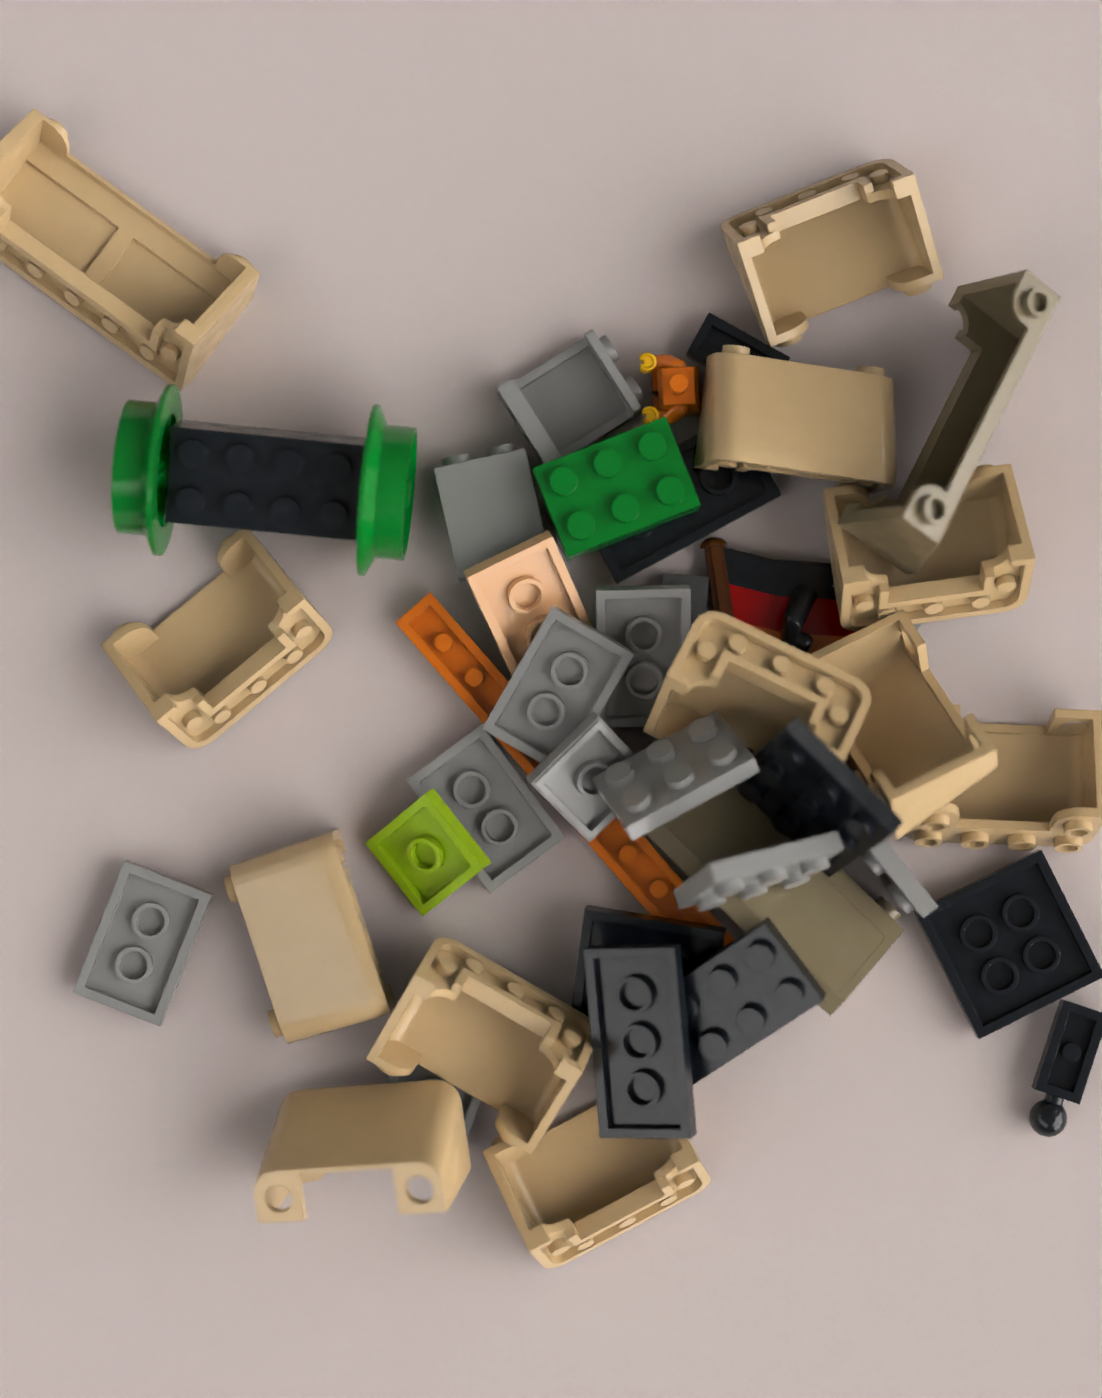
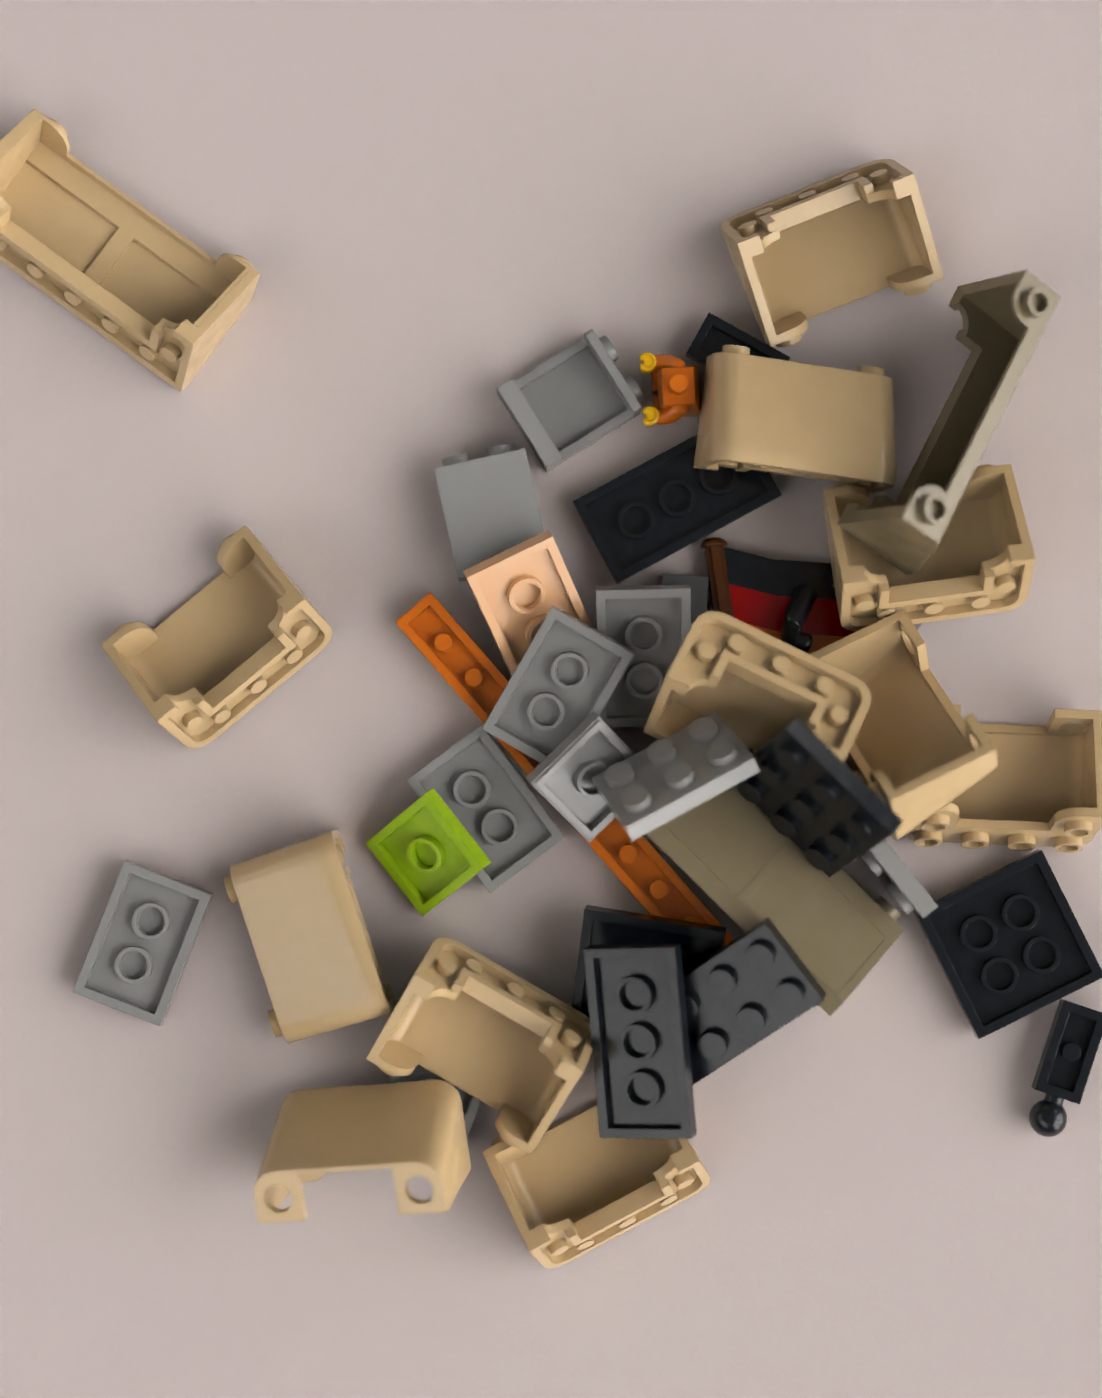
(262, 479): brick -> none
(616, 489): green brick -> none
(755, 871): light grey plate -> none

